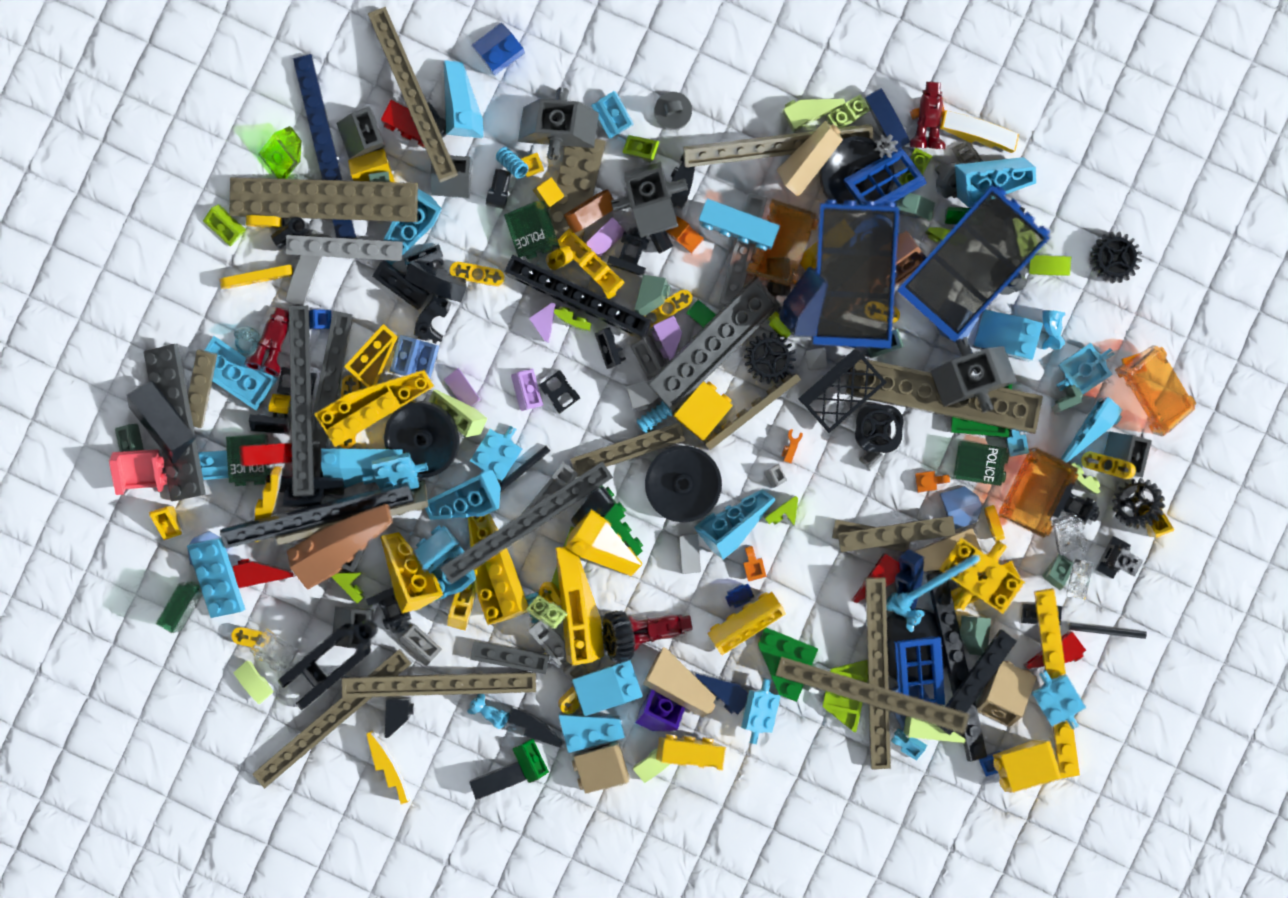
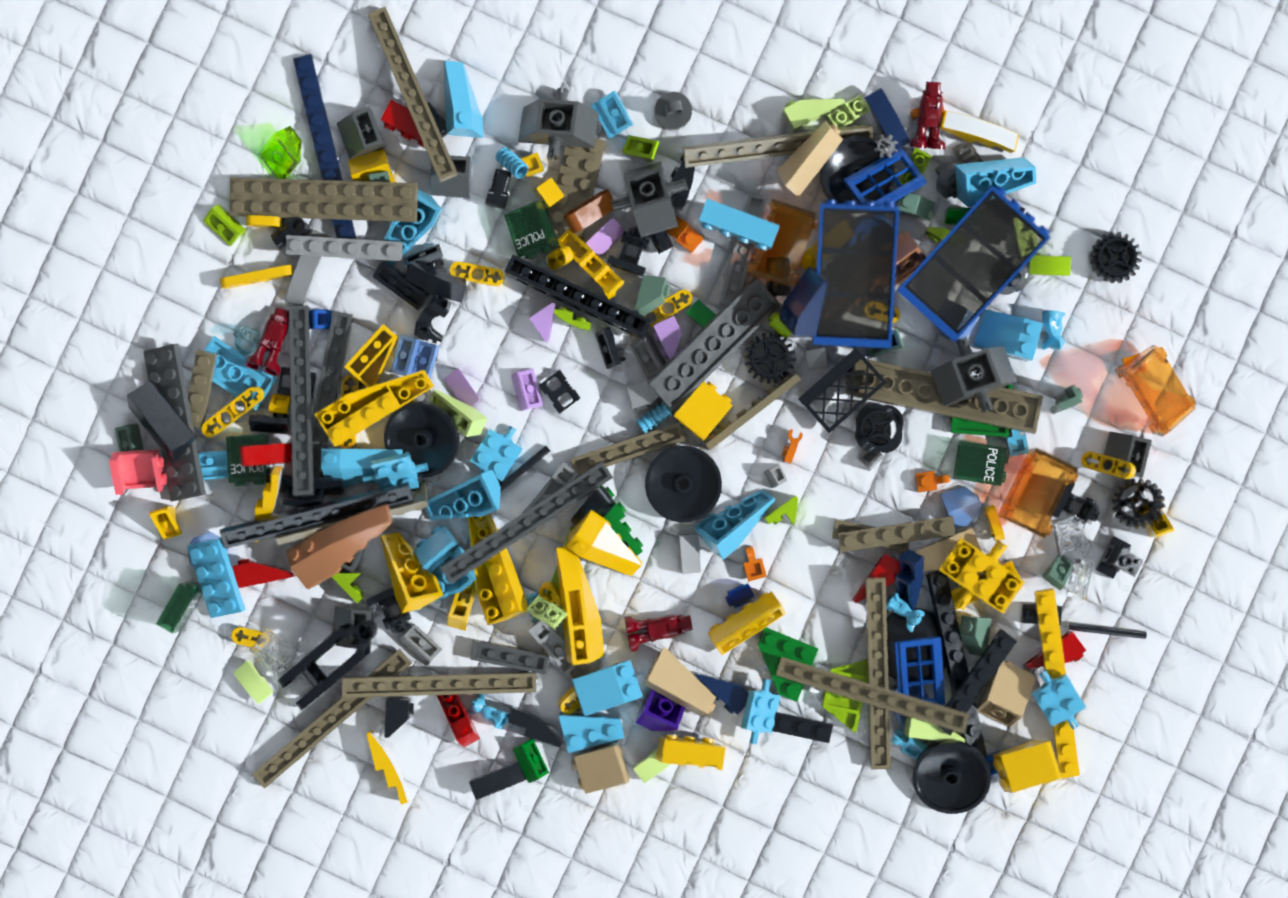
(232, 411): none -> yellow beam
(459, 719): none -> red slope
(498, 48): blue slope -> none
(618, 636): black gear -> none
(803, 727): none -> black plate
(905, 599): medium azure piece -> none
(951, 777): none -> black dish
(1085, 369): medium azure plate -> none
(1087, 482): yellowish green slope -> none
(1100, 419): medium azure wedge -> none

